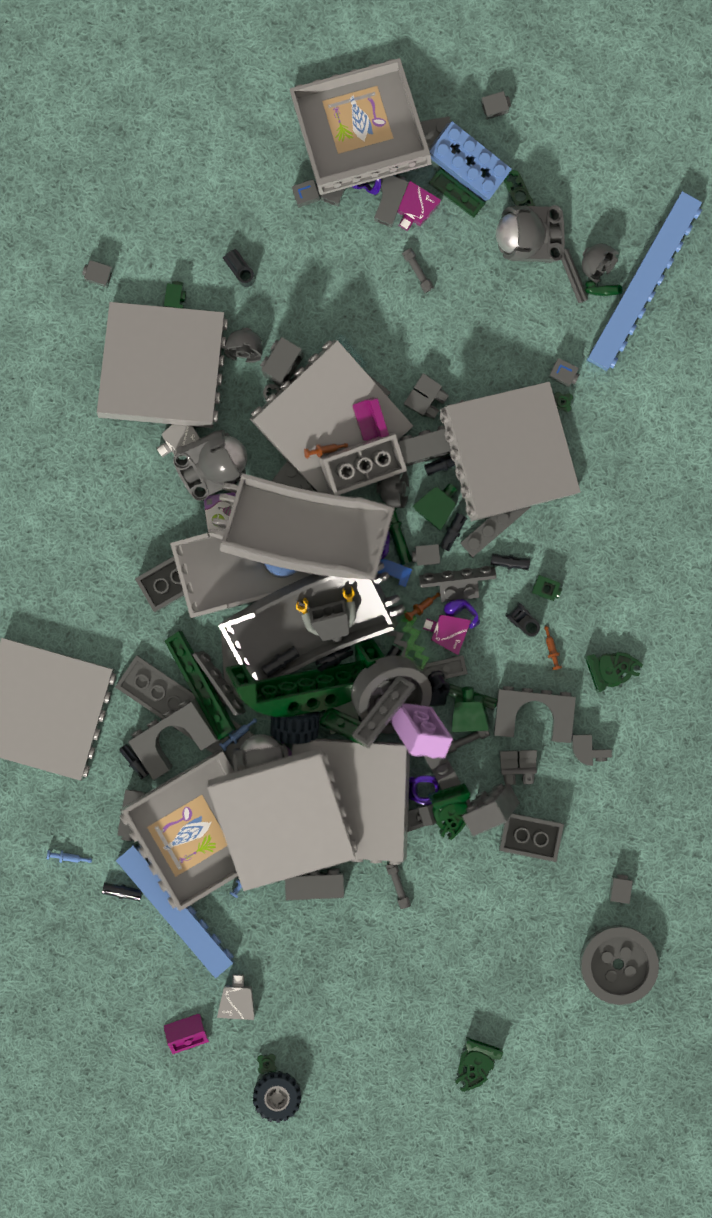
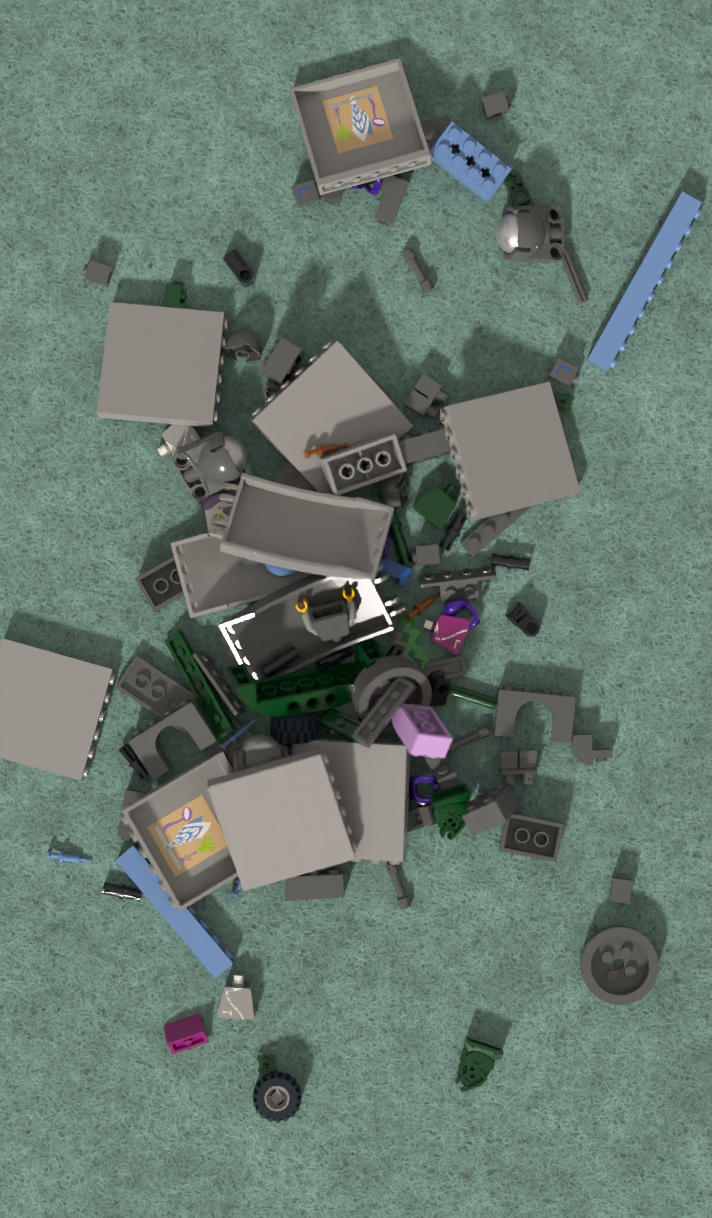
(370, 419): magenta panel -> none
(416, 206): magenta torso -> none
(441, 464): black pin -> none
(457, 193): dark green tile -> none
(469, 712): dark green torso -> none
(538, 588): dark green brick -> none
(552, 649): dark orange piece -> none
(598, 260): dark grey cylinder -> none
(607, 290): dark green arm -> none
(609, 667): dark green piece -> none

